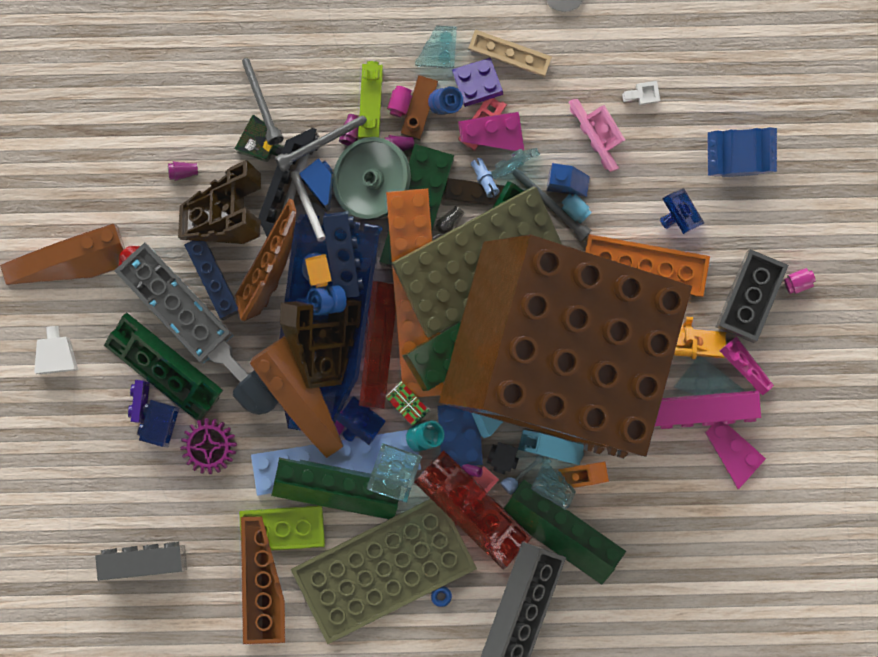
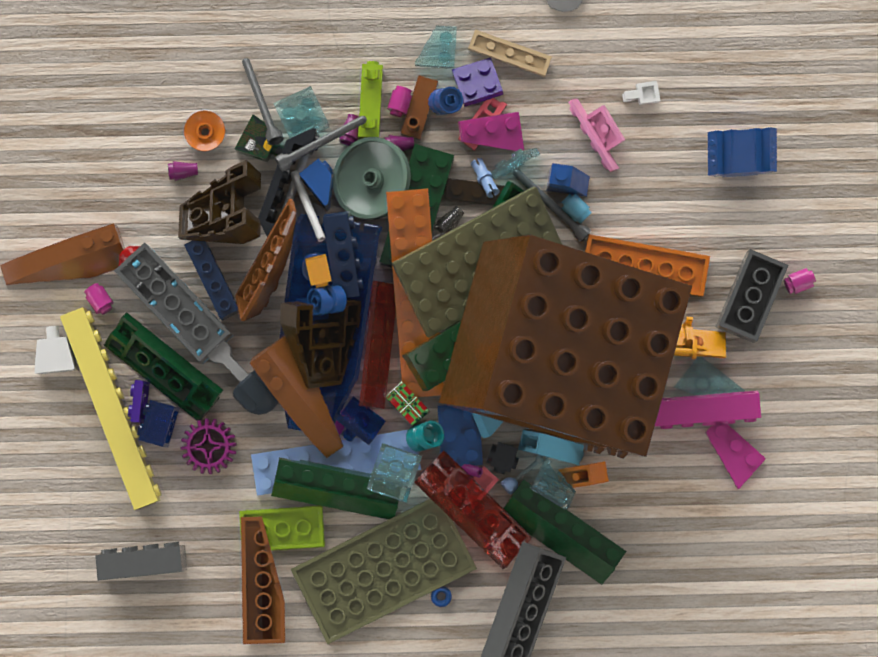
(98, 299): none -> dark pink brick
(110, 408): none -> light yellow brick
(197, 123): none -> orange dish
(301, 112): none -> clear light blue brick
(681, 212): clear blue tile -> none
(746, 365): dark pink wing -> none

